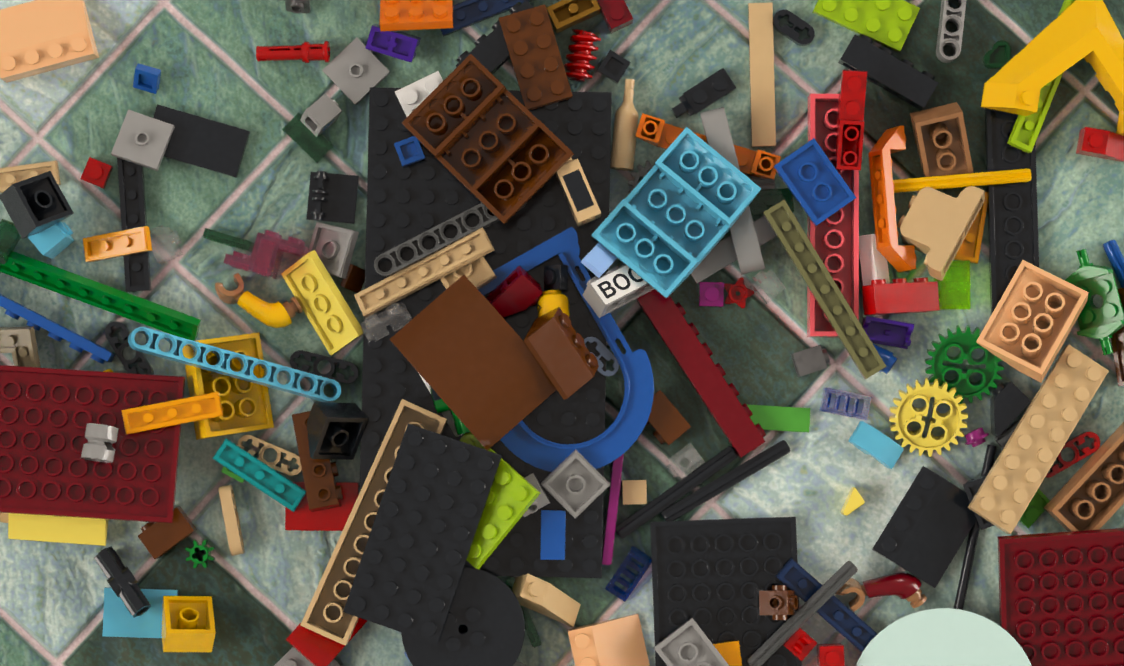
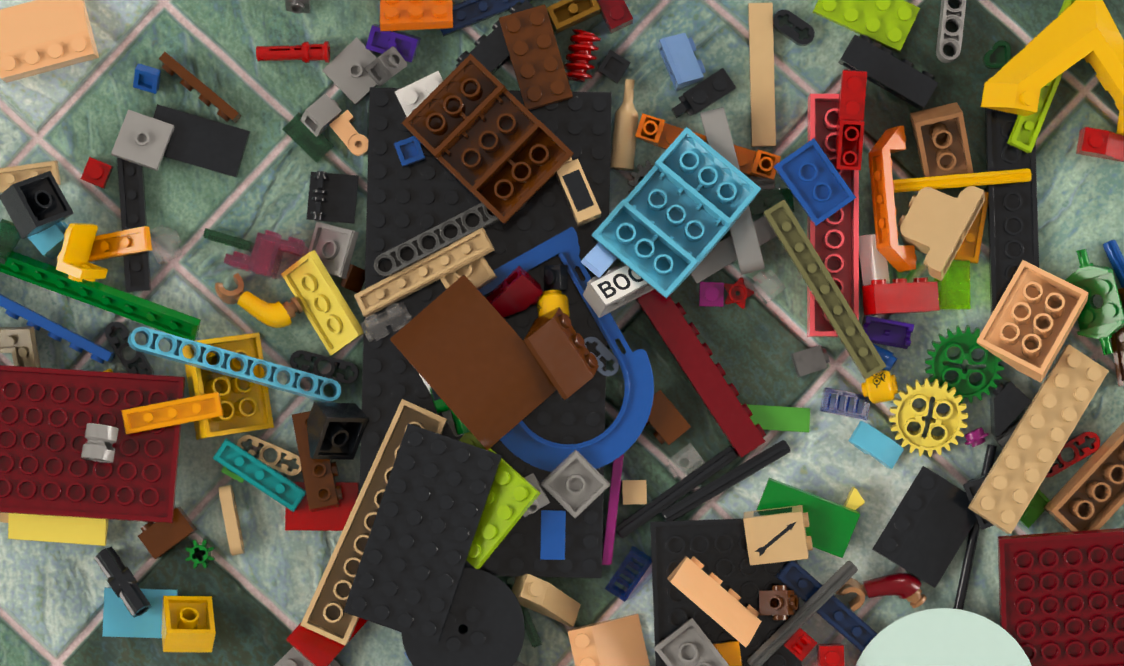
(76, 252): none -> yellow bracket
(207, 96): none -> reddish brown plate
(350, 137): none -> light nougat leg
(386, 66): none -> flat silver bracket
(680, 60): none -> medium blue slope
(714, 600): none -> light nougat slope
(777, 535): none -> tan brick
(829, 522): none -> green tile
(880, 387): none -> yellow head

